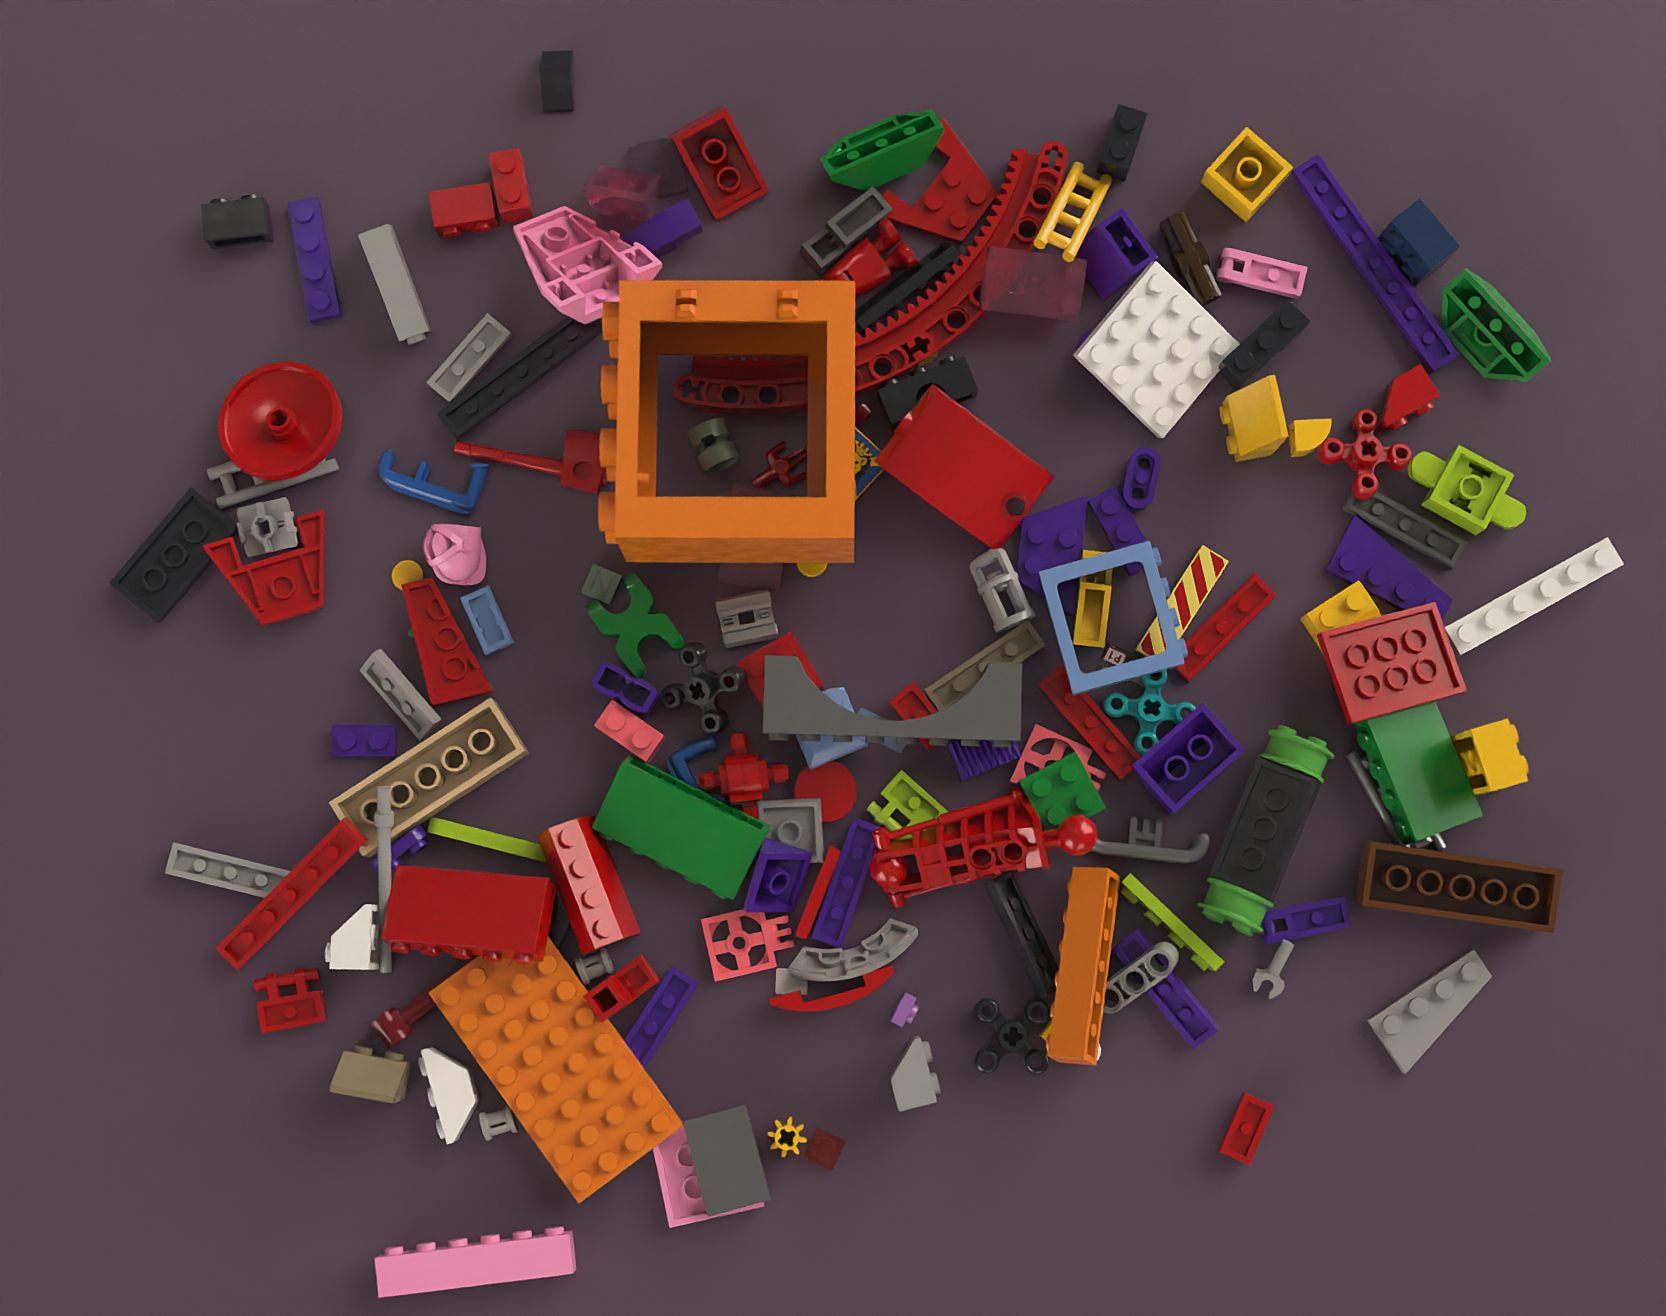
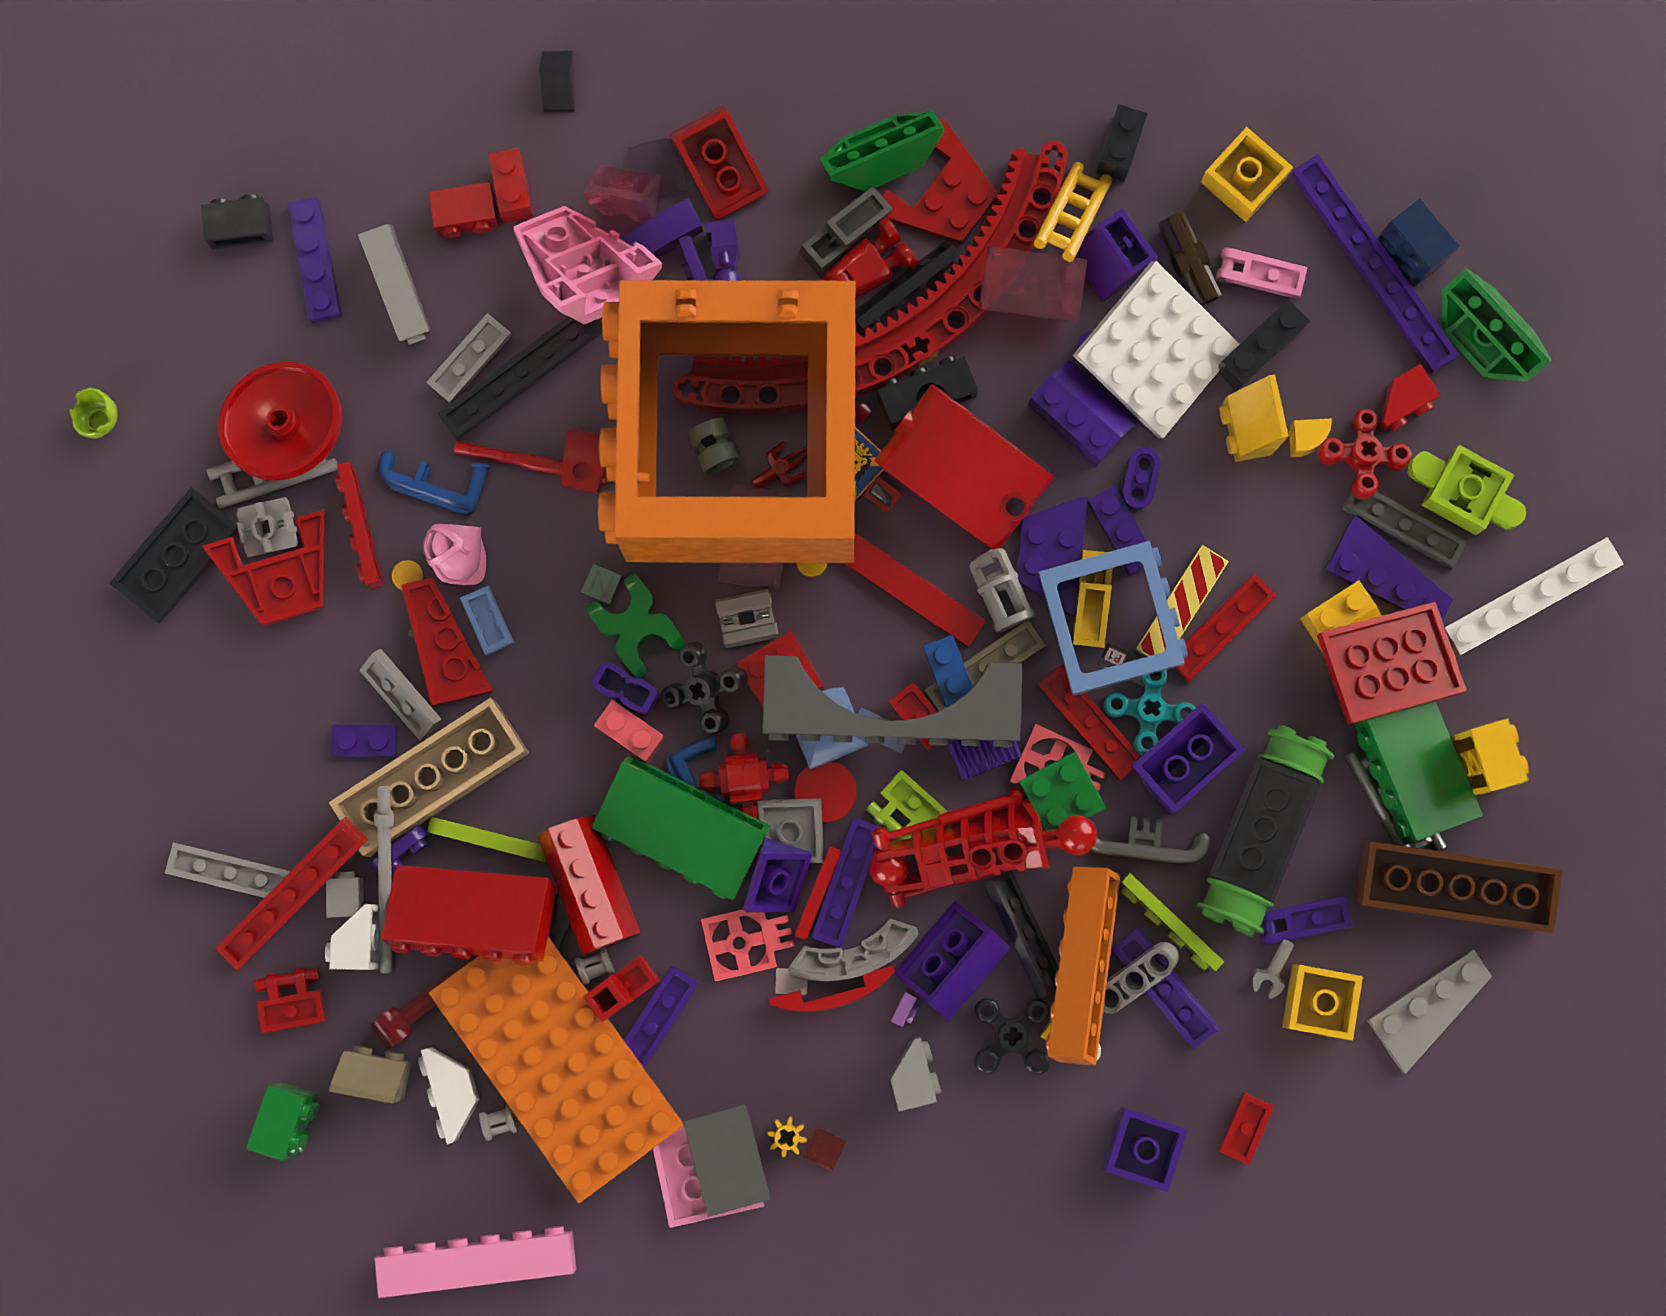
(93, 413): none -> lime hair
(283, 1121): none -> green brick
(344, 895): none -> light grey brick
(361, 538): none -> red plate
(692, 268): none -> dark purple plate
(724, 249): none -> dark purple piece
(882, 494): none -> sticker
(915, 592): none -> red tile
(947, 669): none -> blue plate
(952, 960): none -> dark purple slope
(1081, 412): none -> dark purple slope
(1144, 1149): none -> dark purple brick
(1322, 1002): none -> yellow brick

